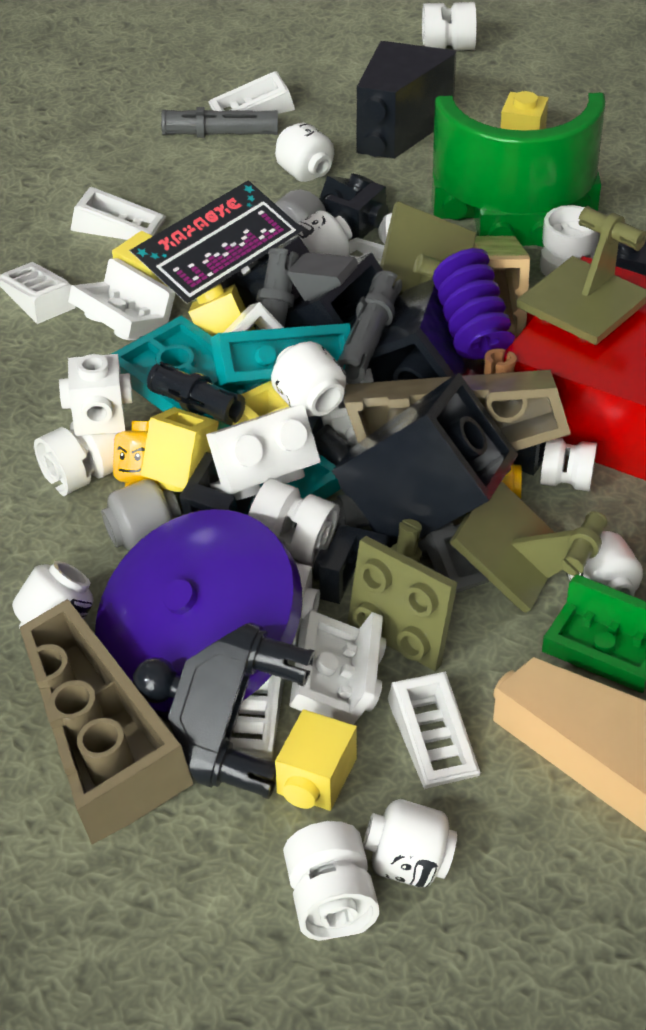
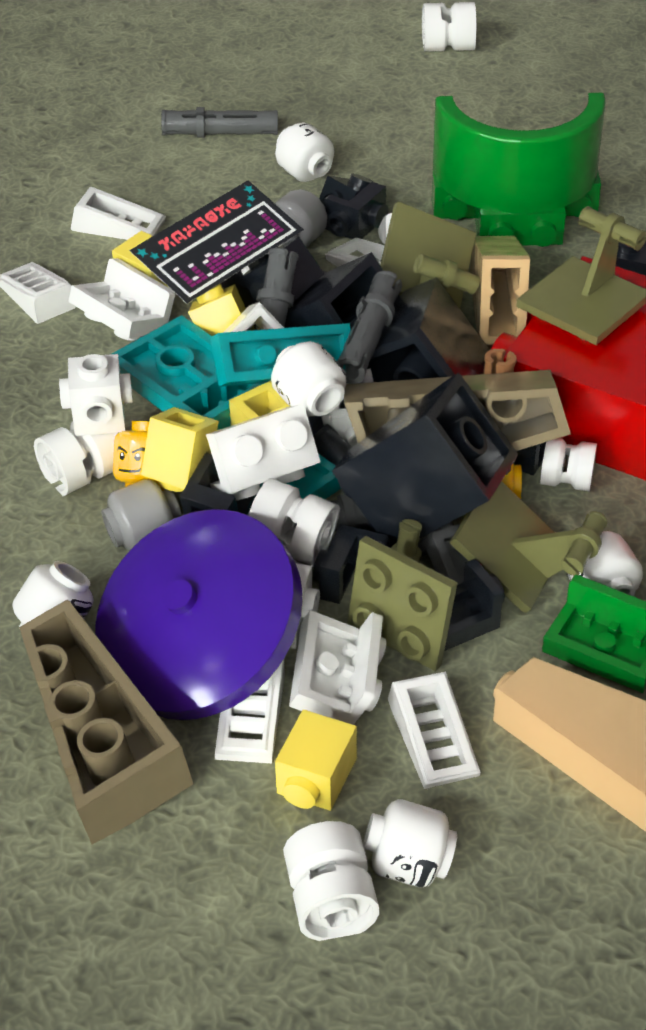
(196, 393): black pin -> none
(210, 699): black connector -> none
(262, 94): white slope -> none
(319, 273): dark grey slope -> none
(325, 234): white head -> none
(400, 96): black slope -> none
(472, 304): dark purple piece -> none
(475, 605): none -> black bracket
(524, 111): light yellow brick -> none
(565, 238): white wheel -> none

